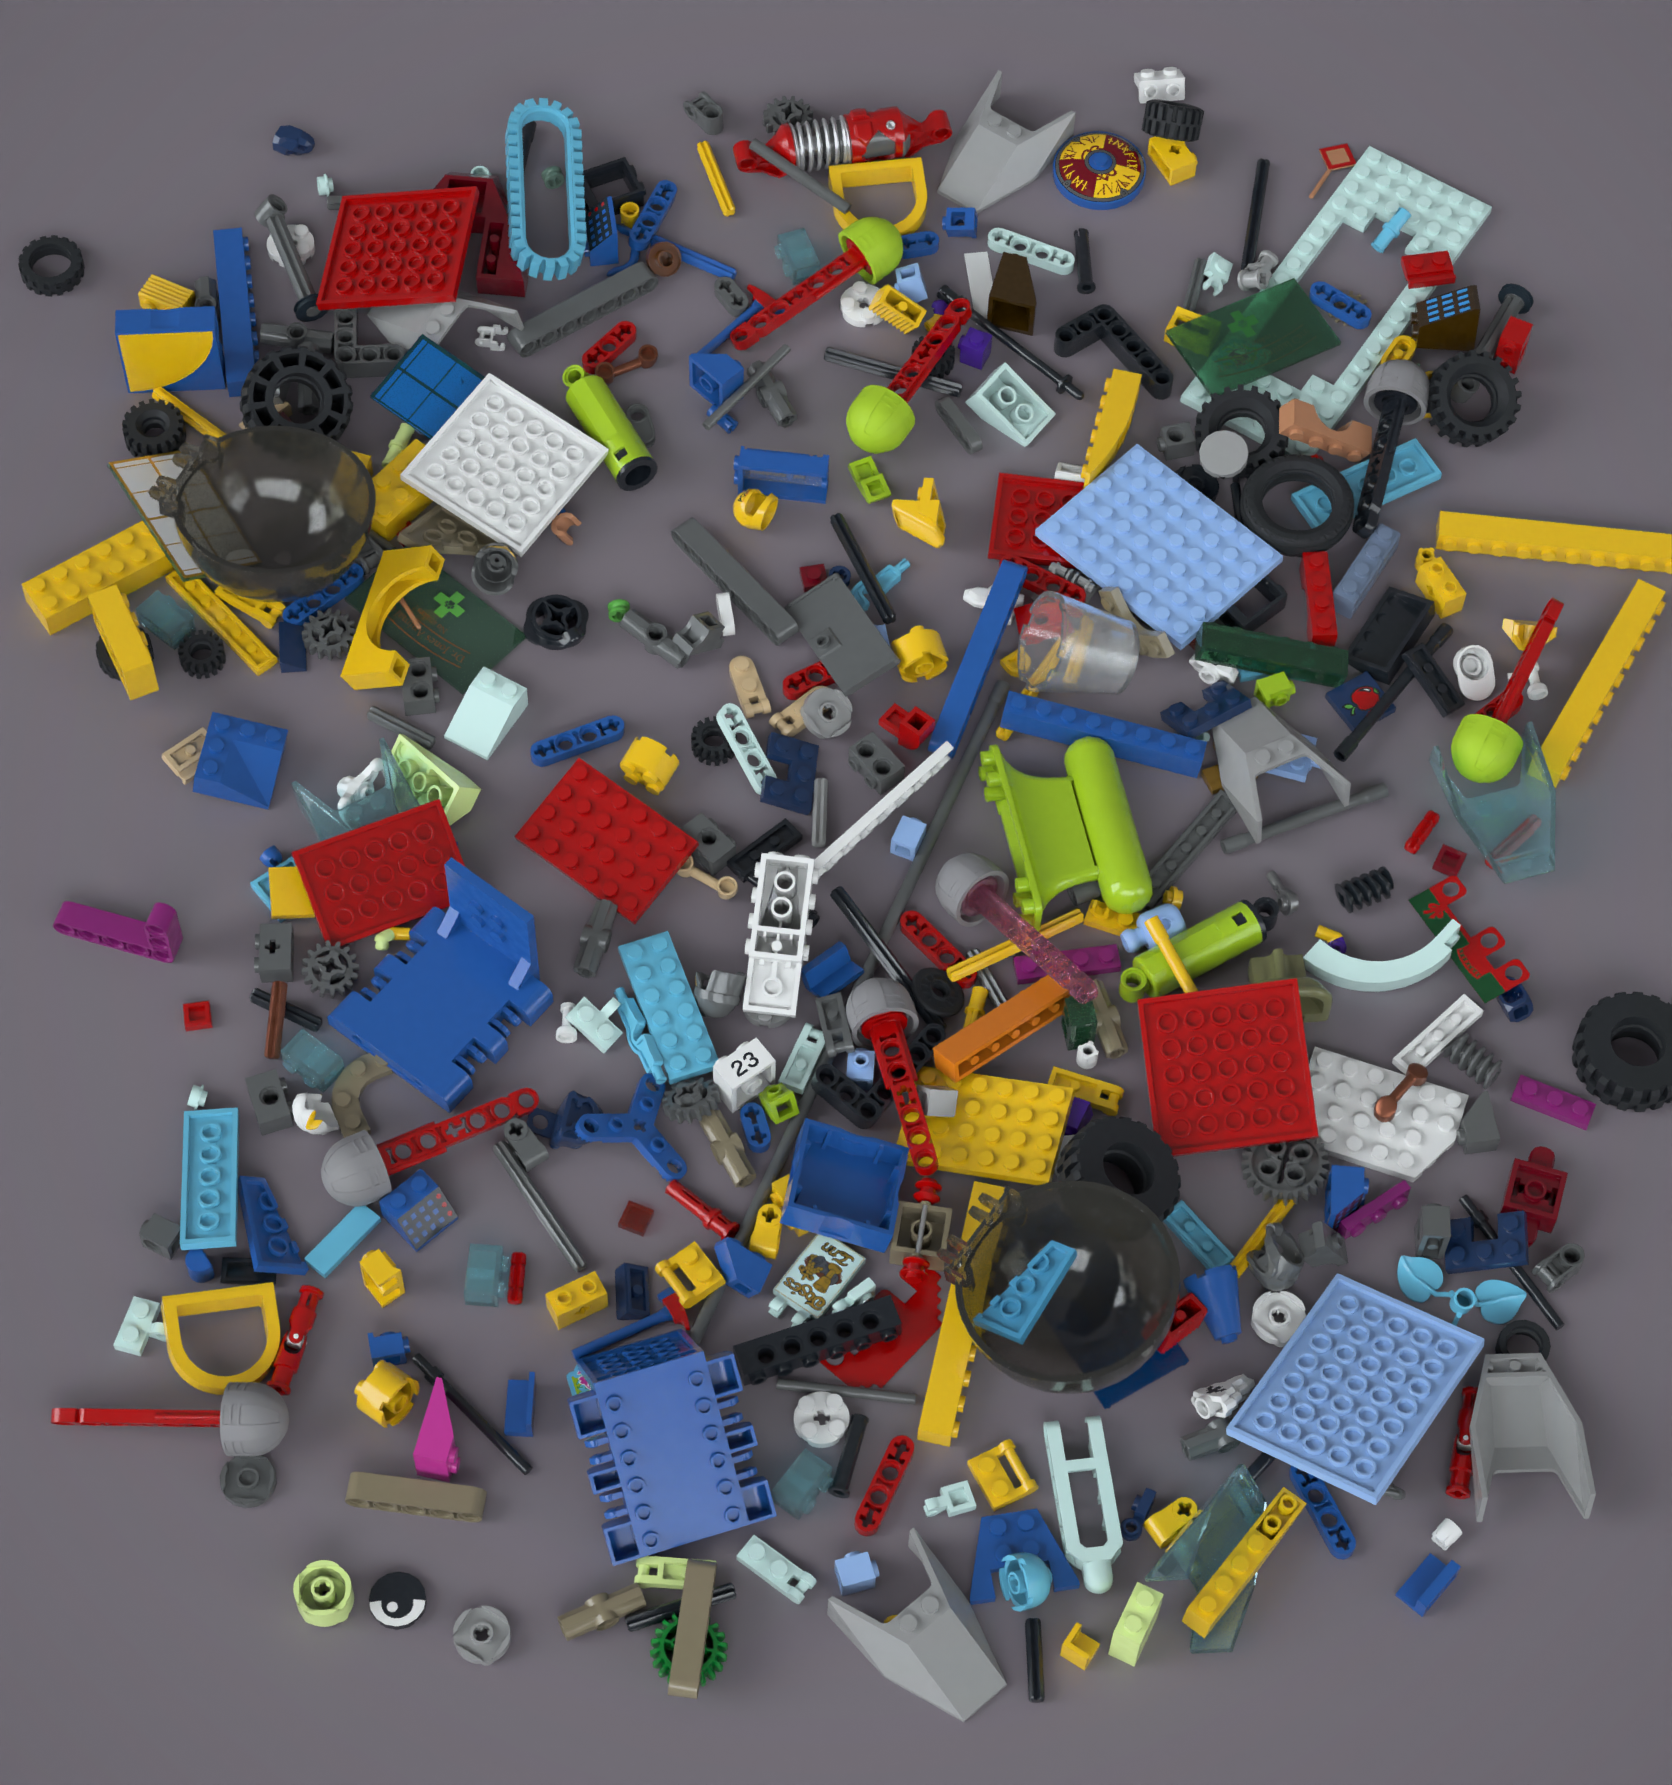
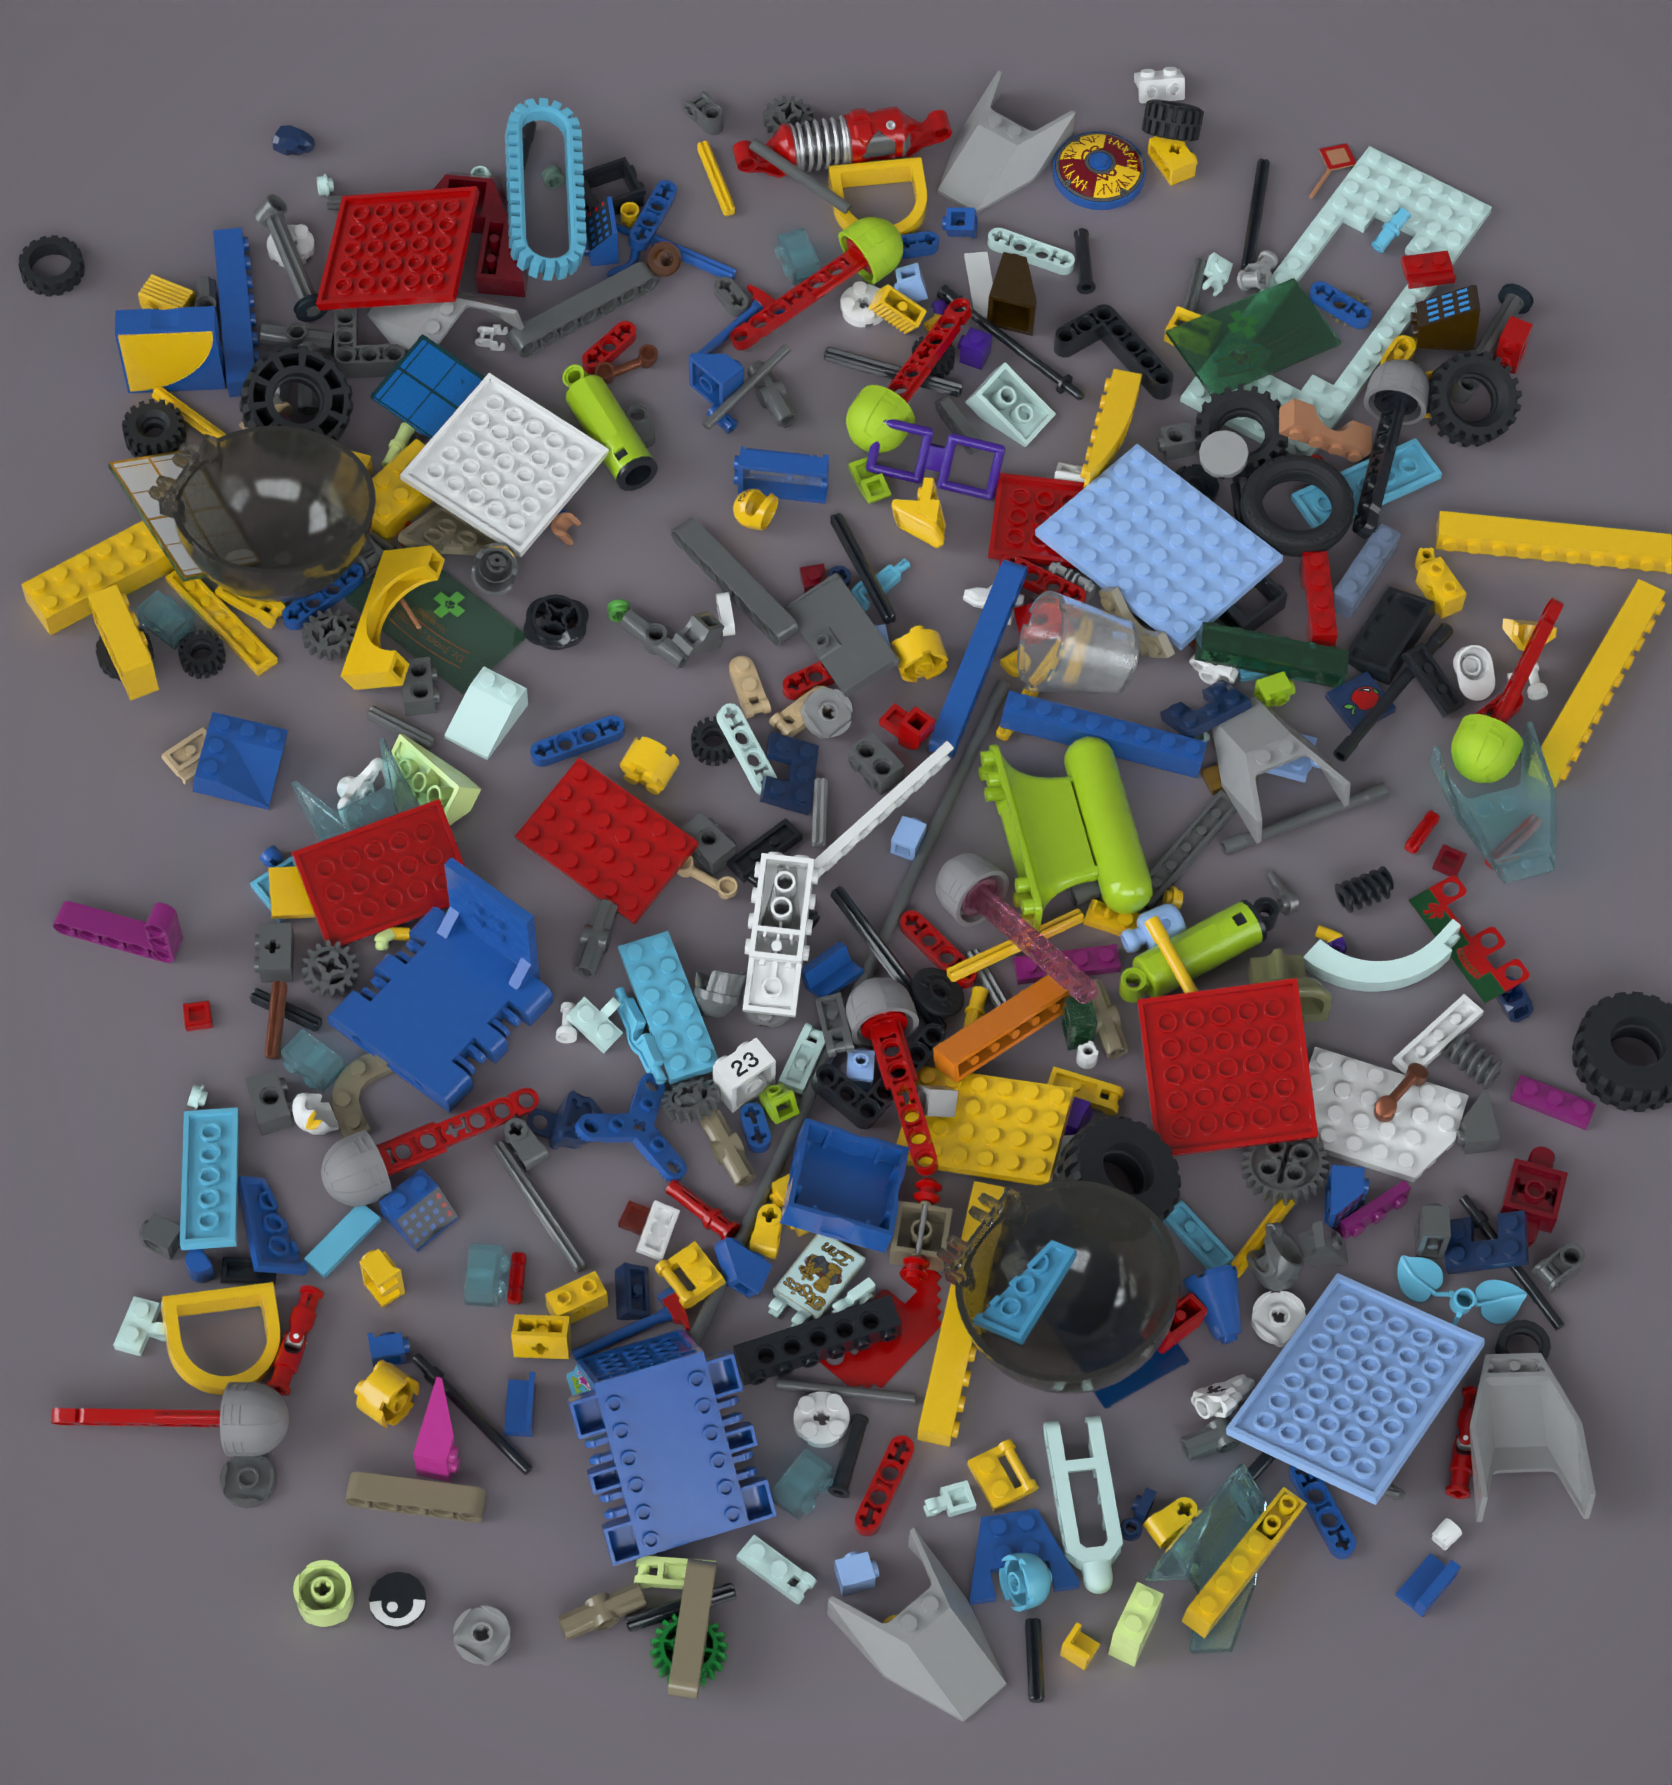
(291, 648): dark blue slope -> none
(541, 1336): none -> yellow brick
(657, 1230): none -> white plate
(939, 459): none -> dark purple bar

